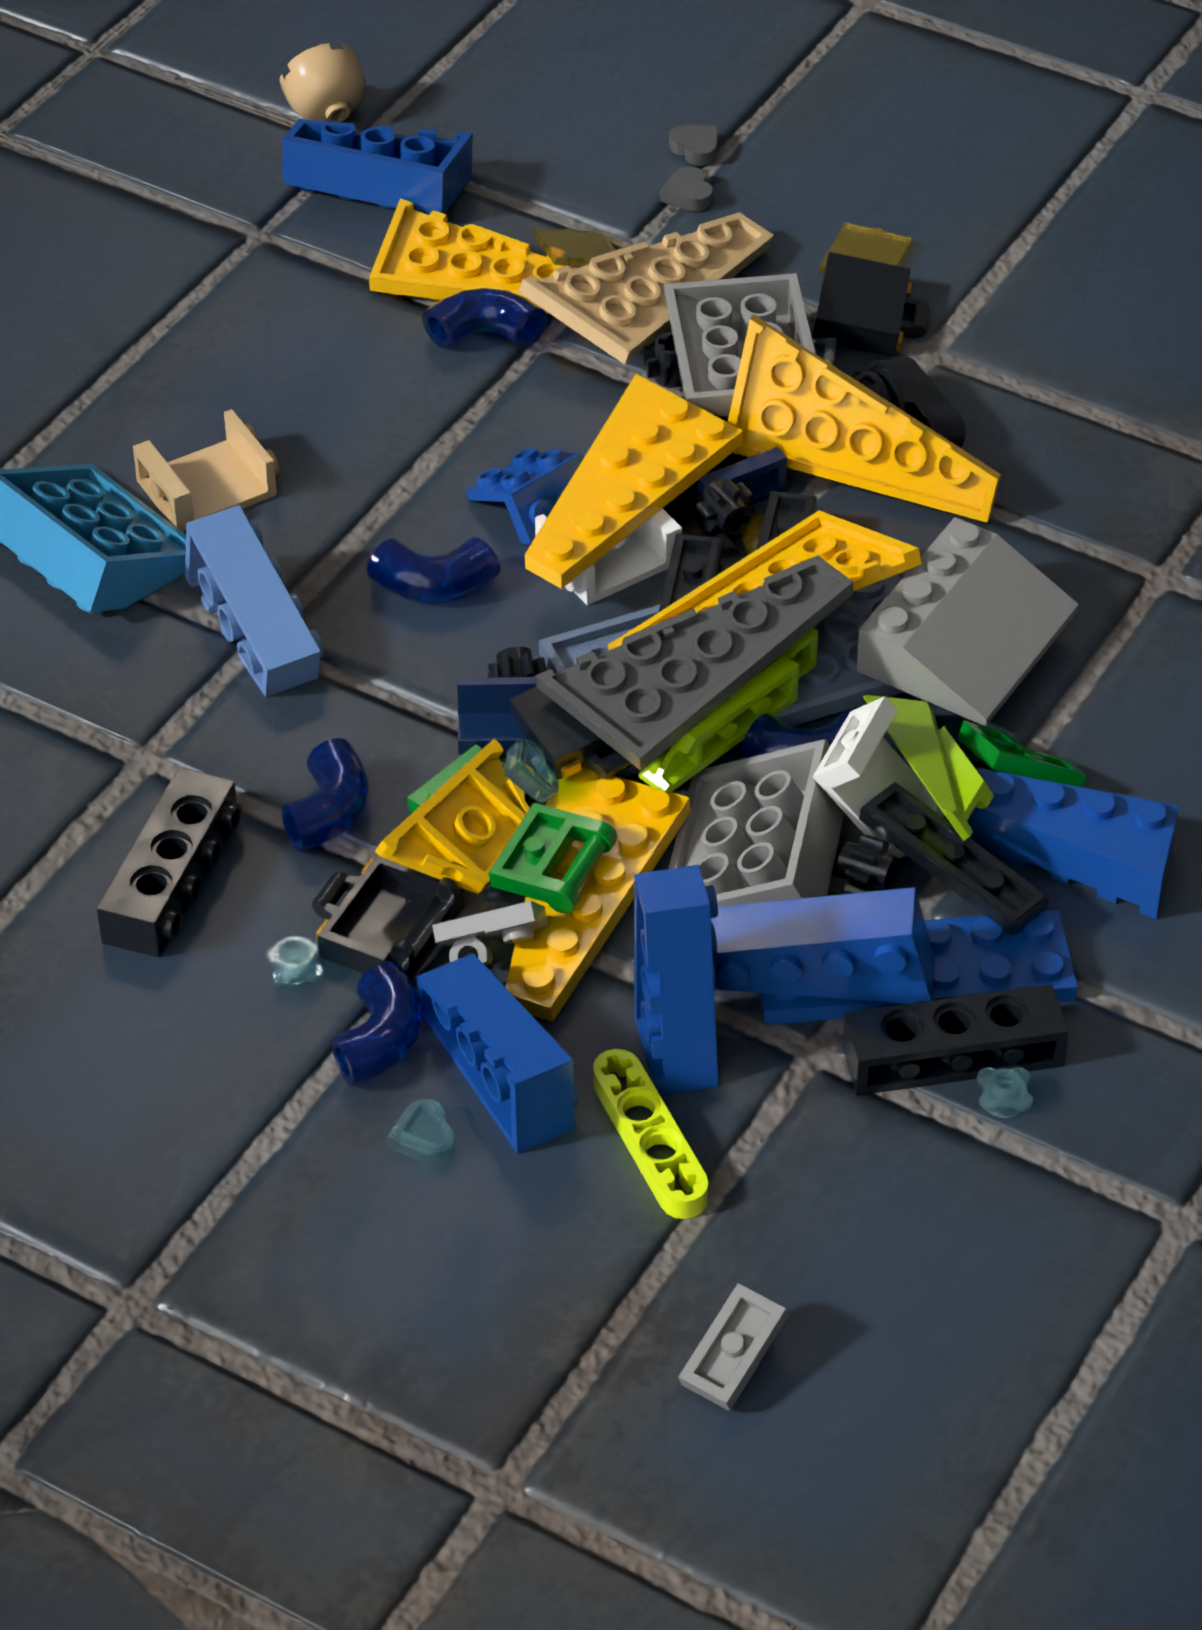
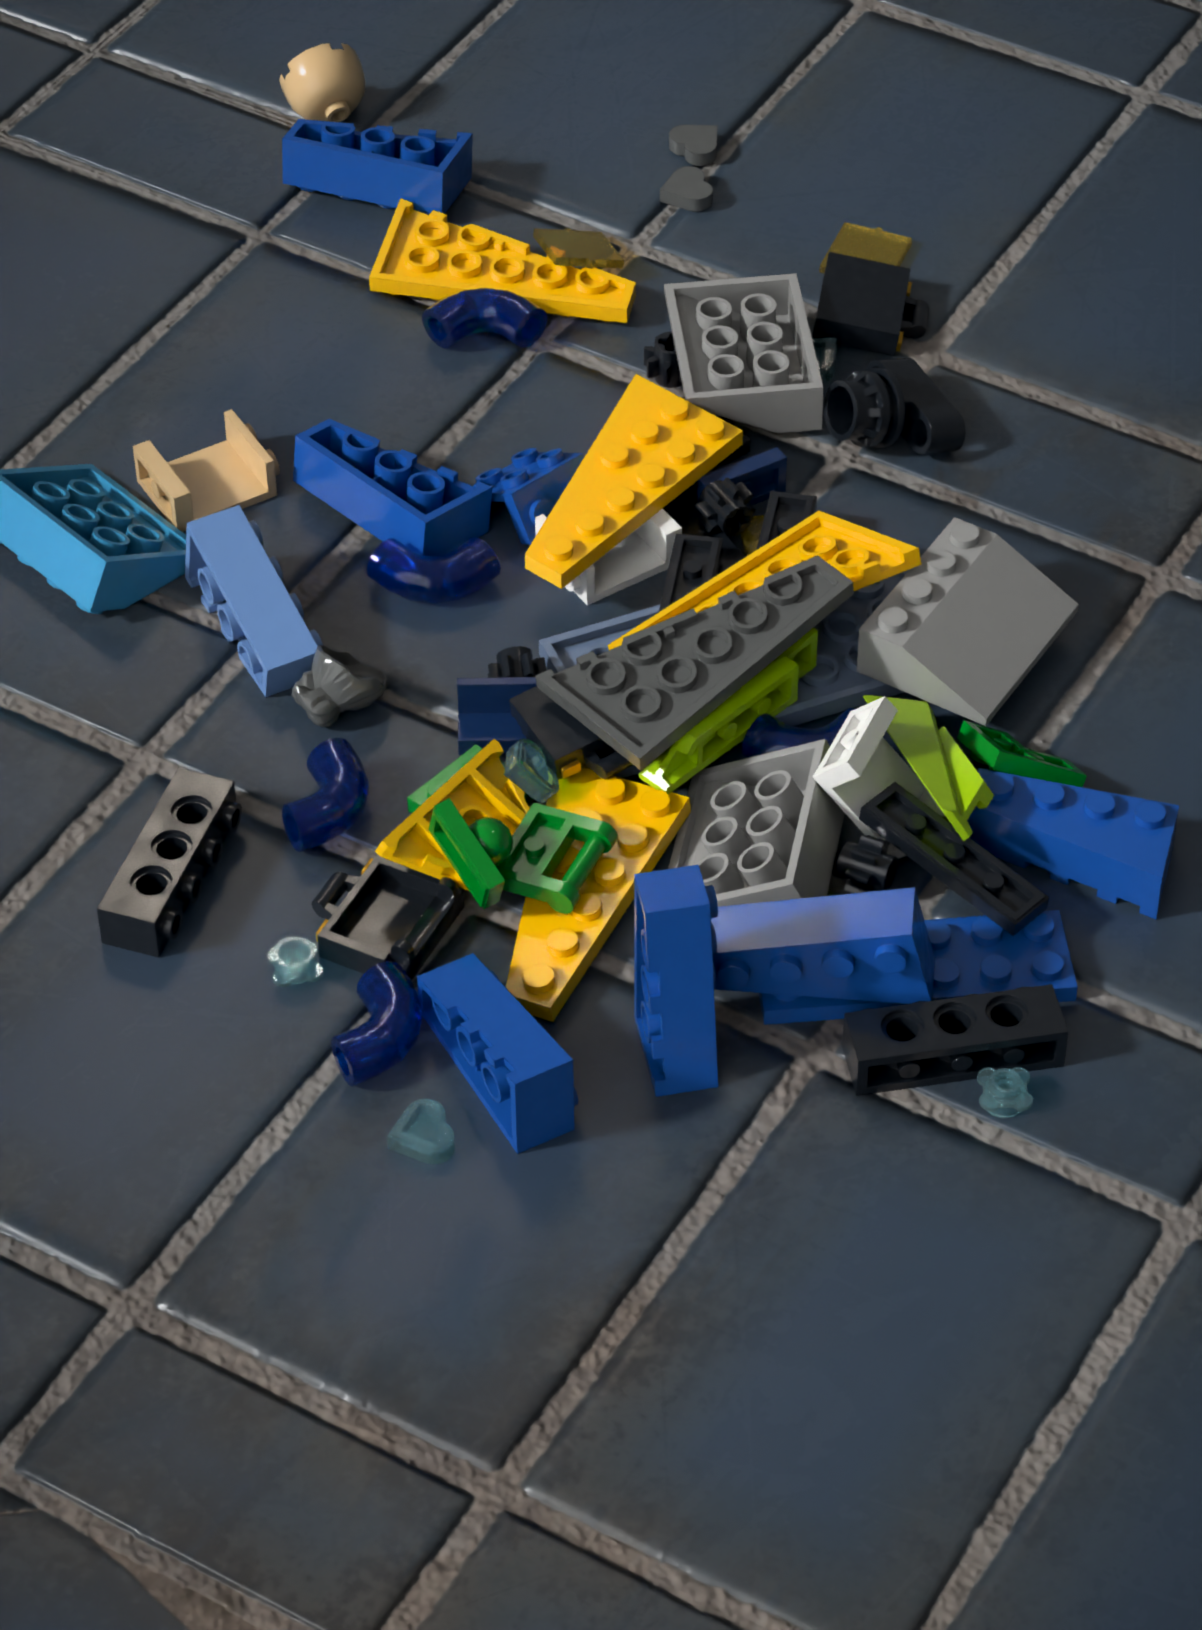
(337, 685): none -> dark grey hair
(390, 490): none -> blue wedge
(473, 850): none -> green tile
(511, 923): light grey plate -> none
(621, 293): tan wing -> none
(653, 1131): neon yellow beam -> none
(733, 1347): light grey plate -> none
(847, 431): yellow wing -> none

